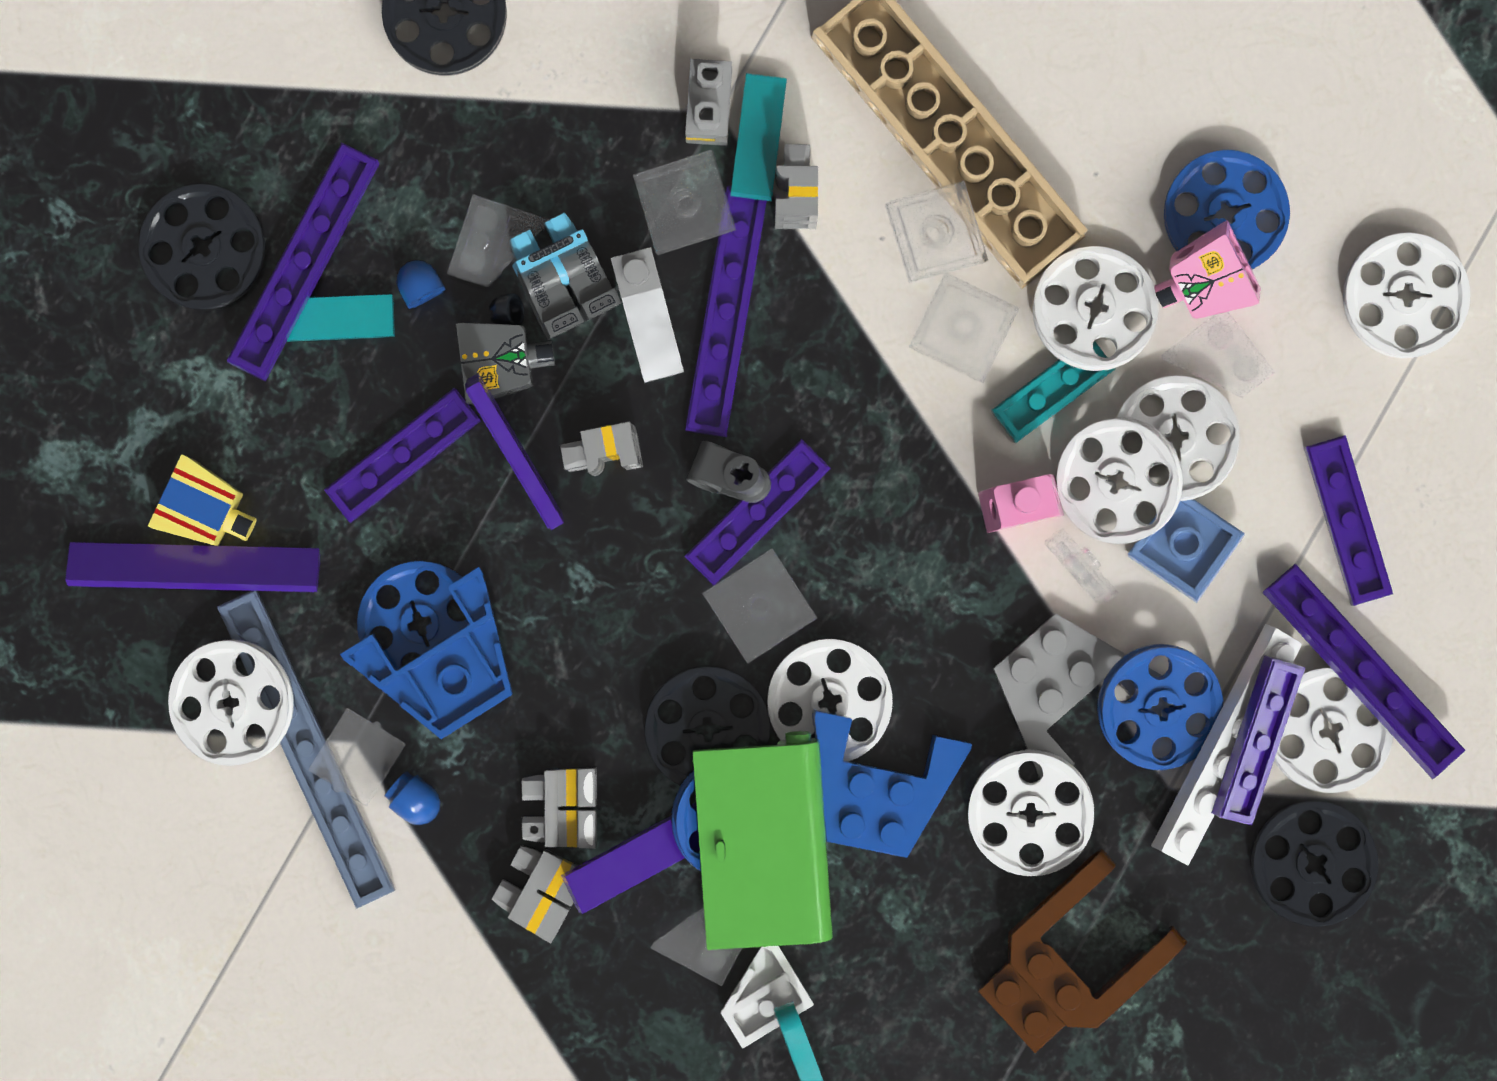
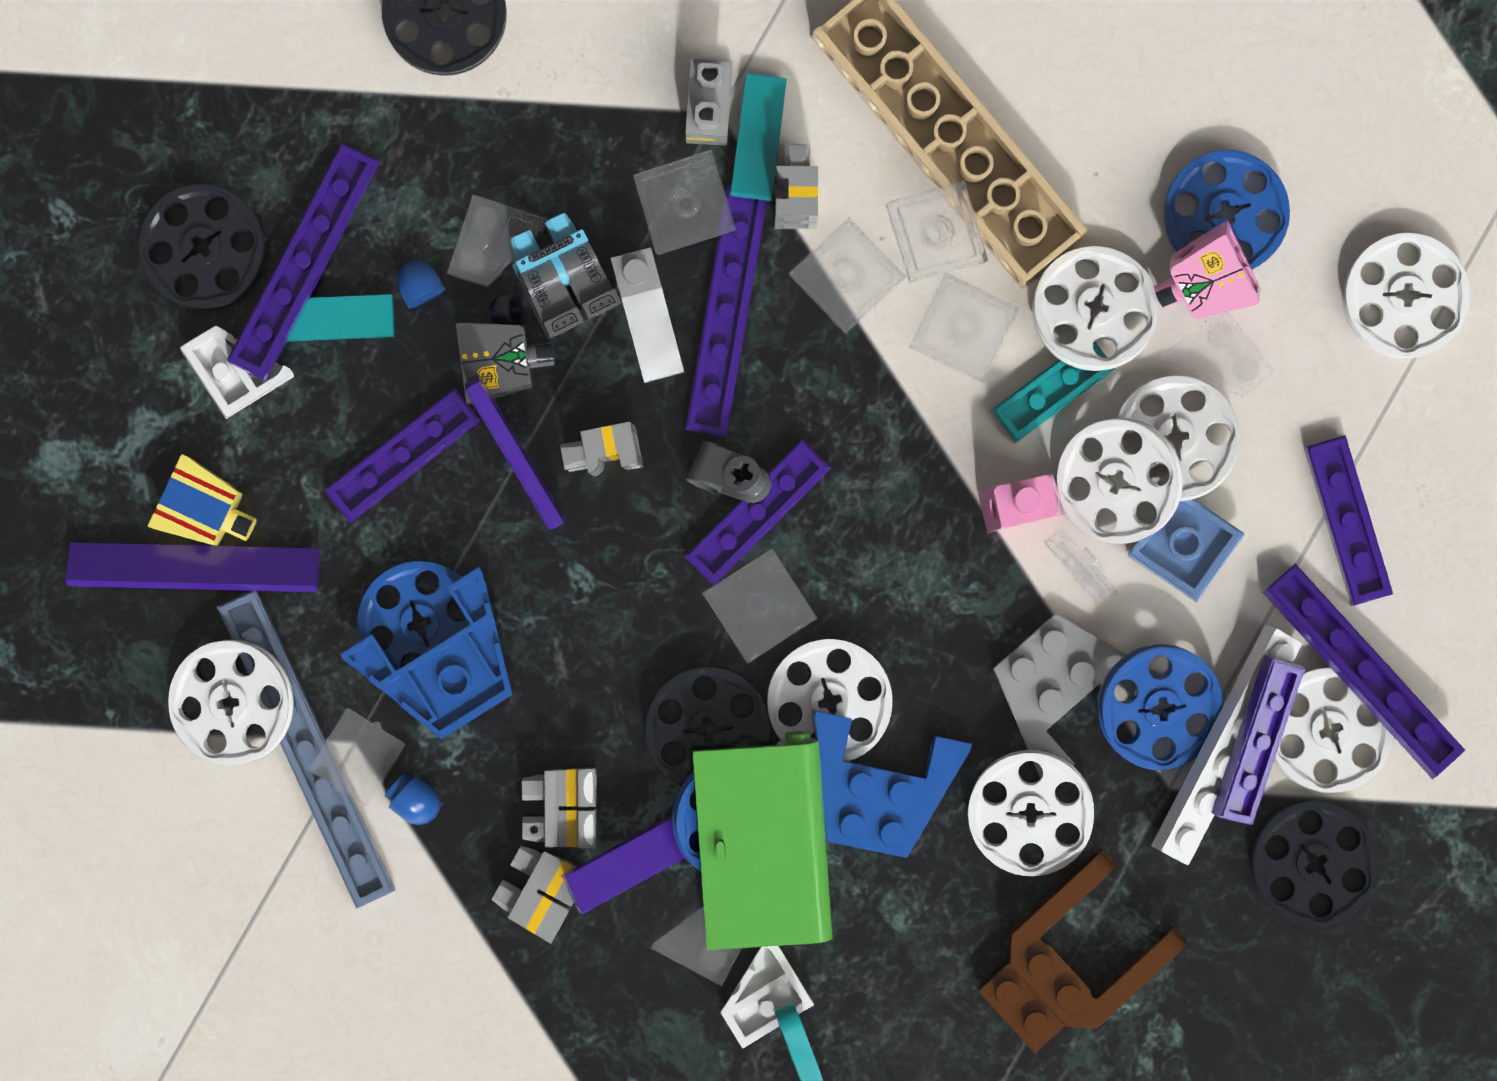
(228, 385): none -> white wing
(847, 275): none -> clear plate

